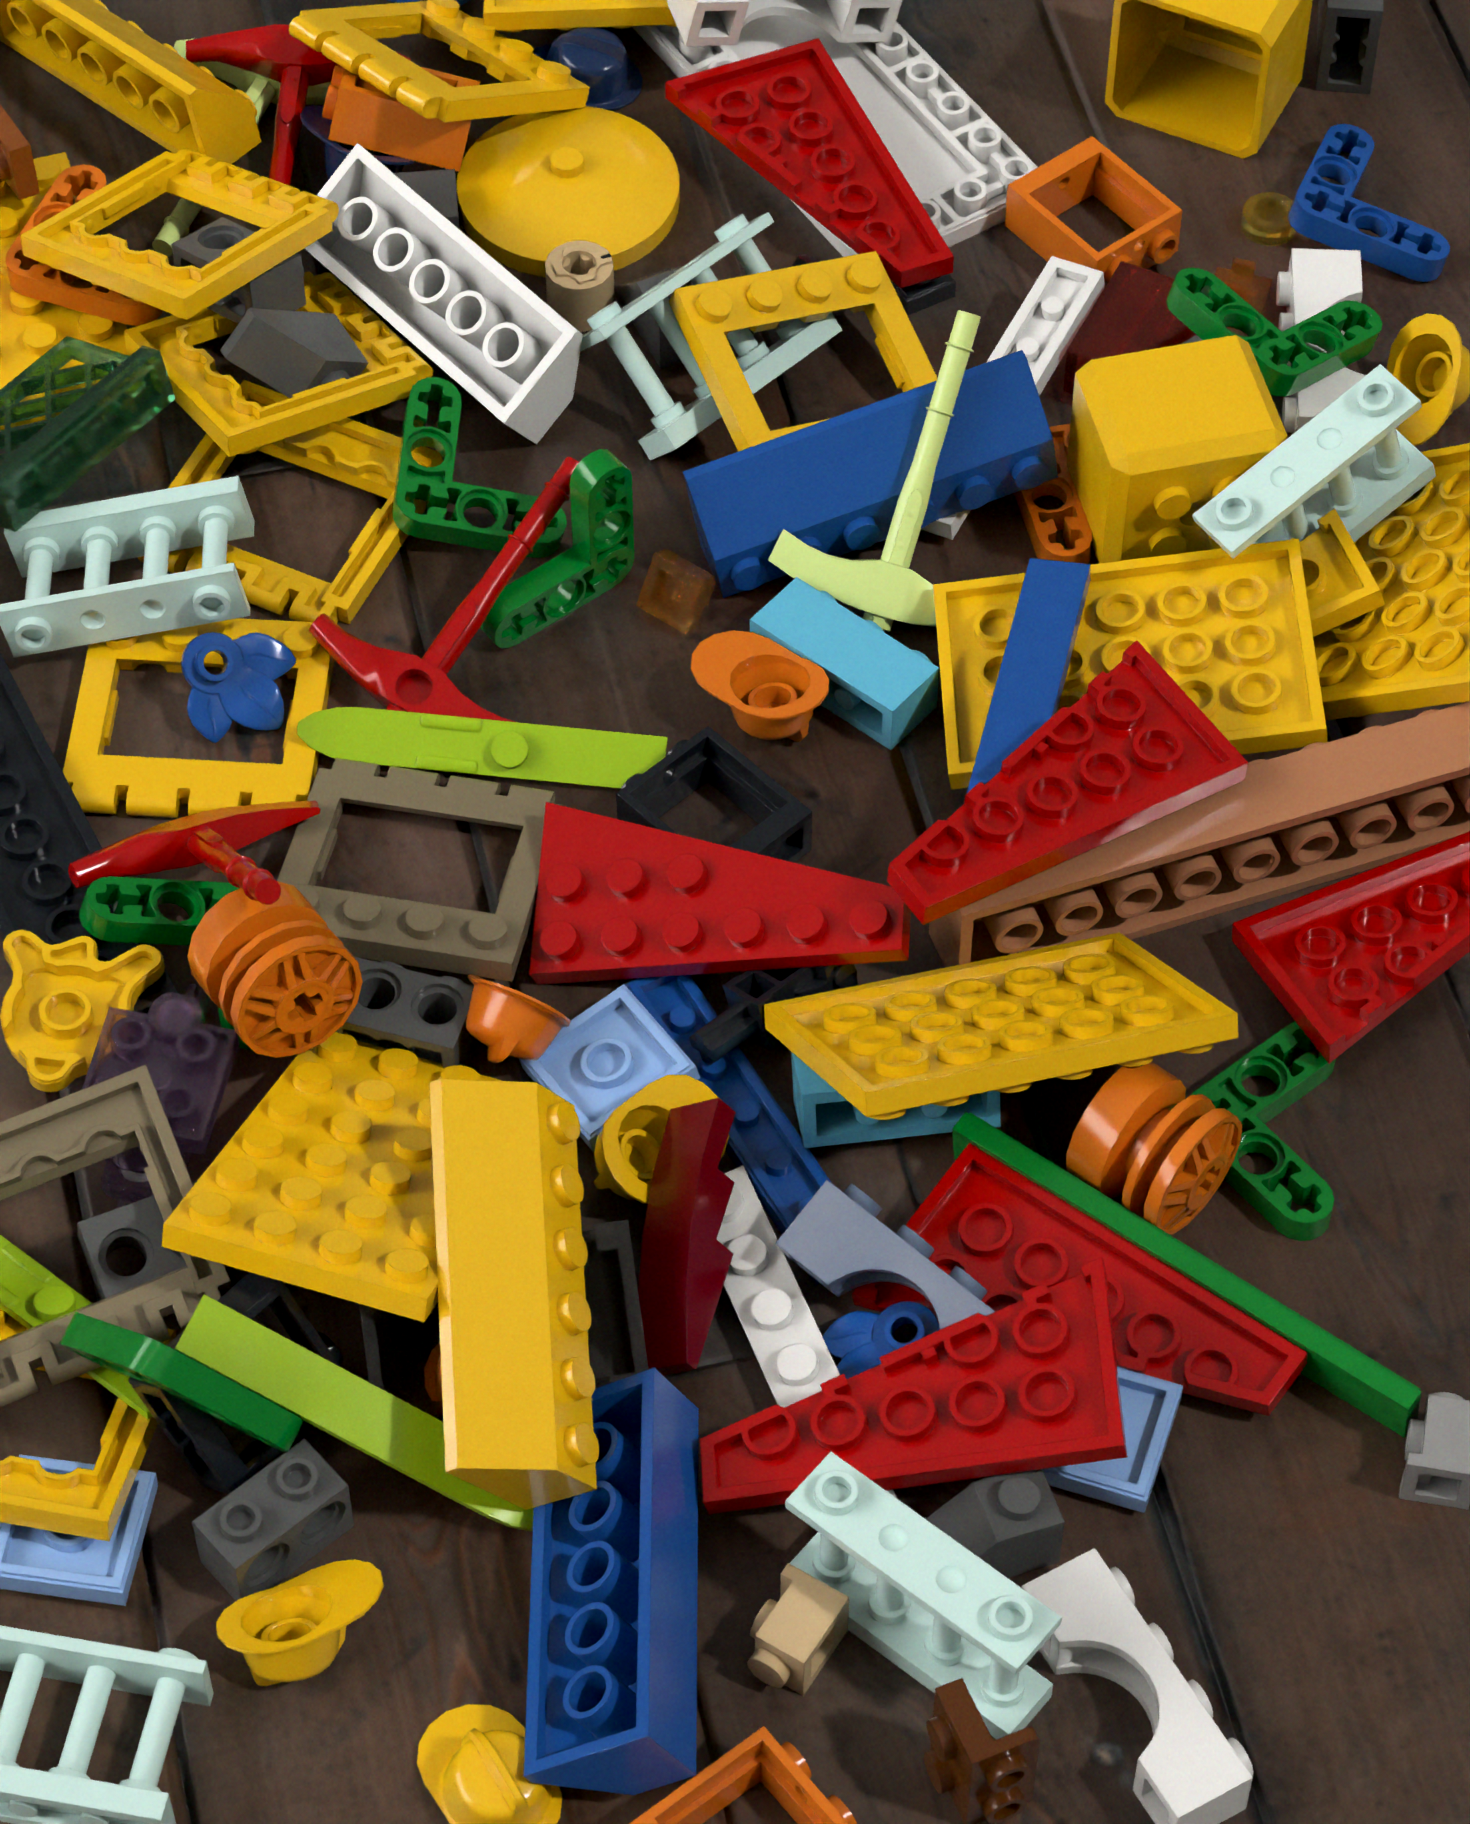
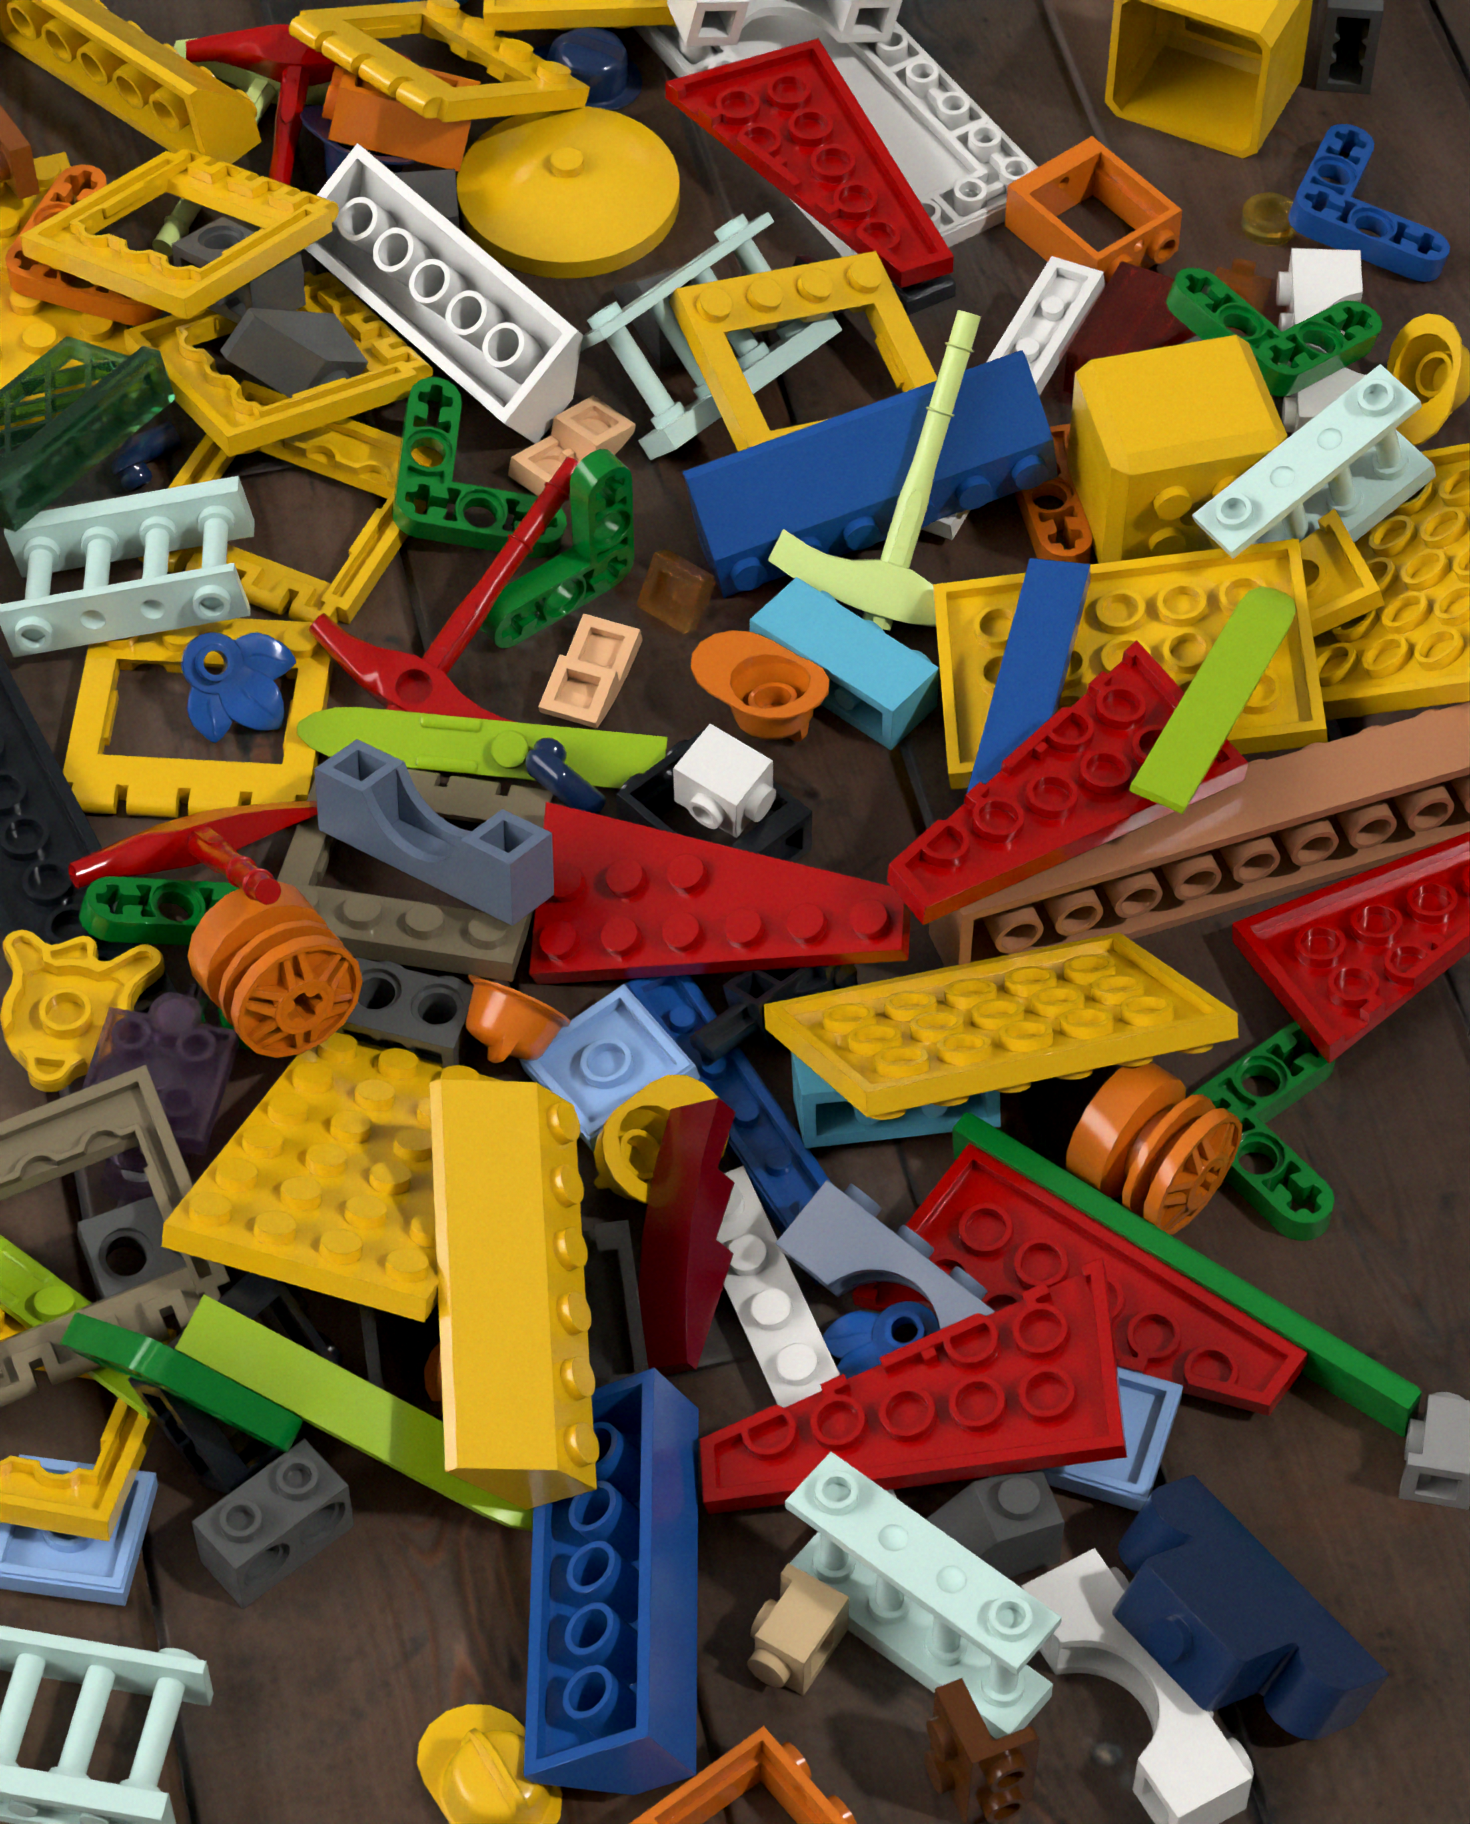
(142, 449): none -> dark blue arm
(301, 1622): yellow piece -> none
(377, 809): none -> sand blue arch
(548, 769): none -> dark blue arm
(575, 435): none -> light nougat slope
(579, 281): tan piece -> none
(591, 672): none -> light nougat slope
(724, 782): none -> white brick
(1215, 699): none -> lime piece
(1235, 1618): none -> dark blue brick

